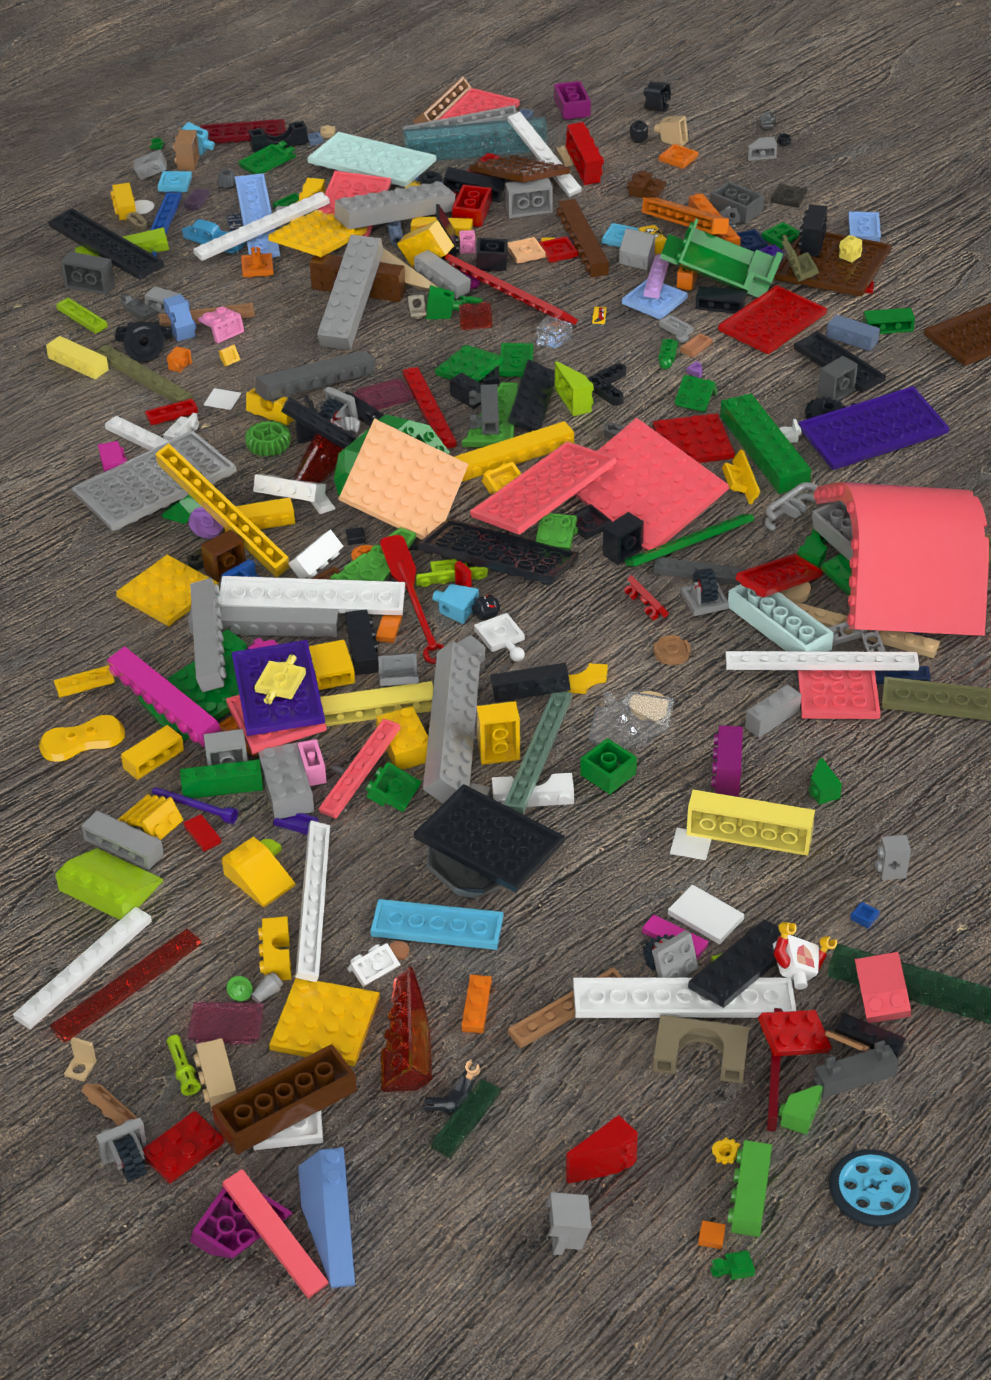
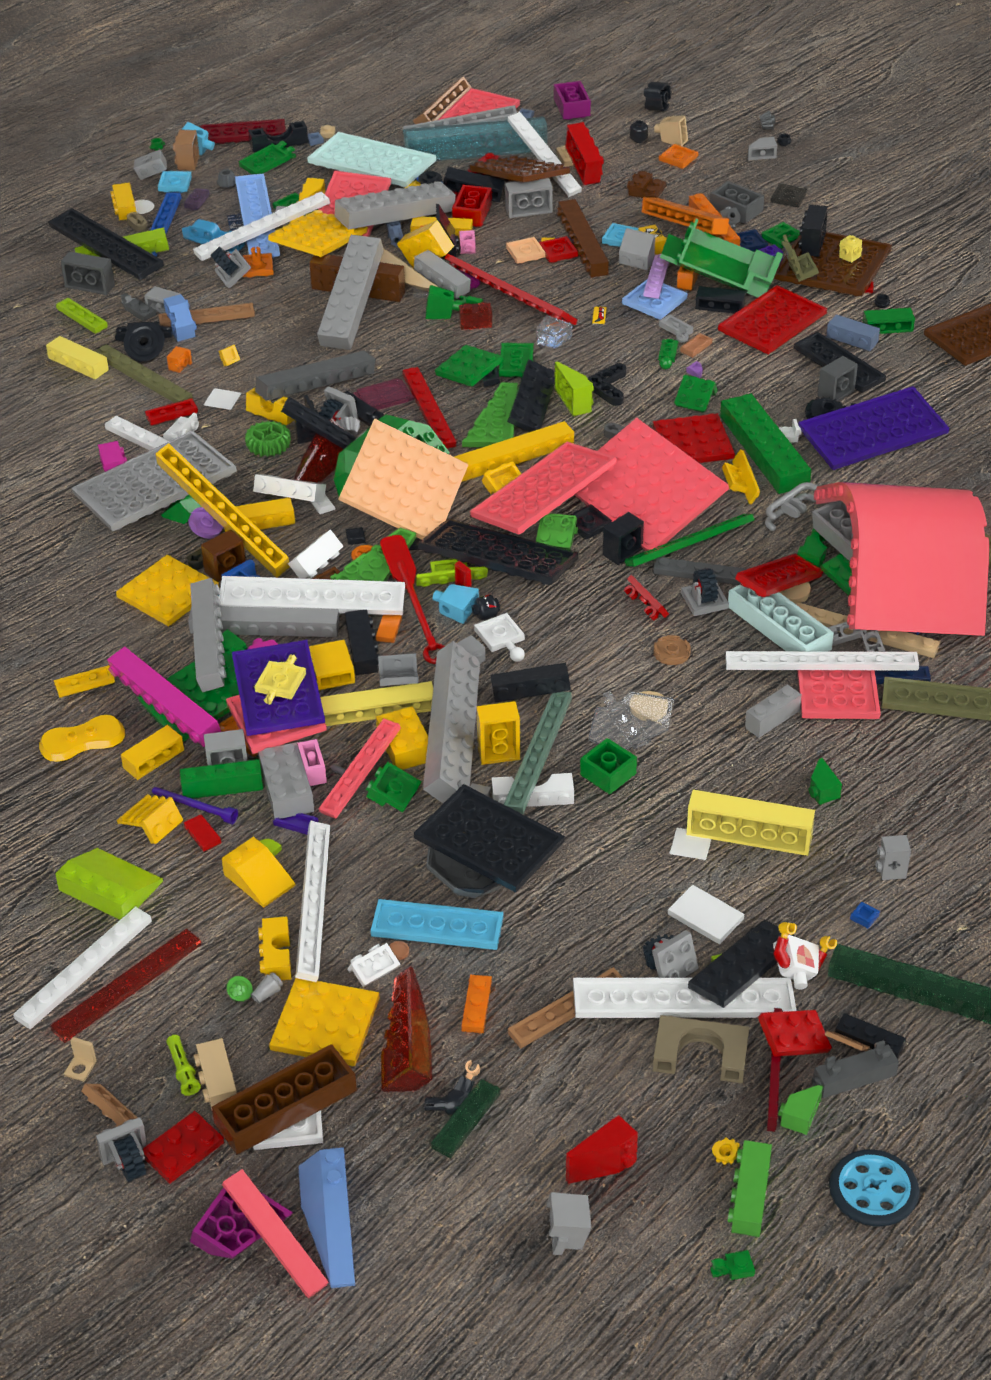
(122, 840): light grey brick -> none
(224, 323): bright pink bracket -> none
(230, 266): none -> light grey plate
(230, 1021): clear pink piece -> none
(419, 312): dark tan bracket -> none
(460, 387): black brick -> none
(489, 409): dark grey brick -> none
(491, 254): black brick -> none
(592, 675): yellow tile -> none
(659, 926): dark pink tile -> none
(711, 1234): orange tile -> none
(728, 760): magenta brick -> none
(864, 225): light blue plate -> none
(882, 301): none -> black plate
(883, 987): coral slope -> none

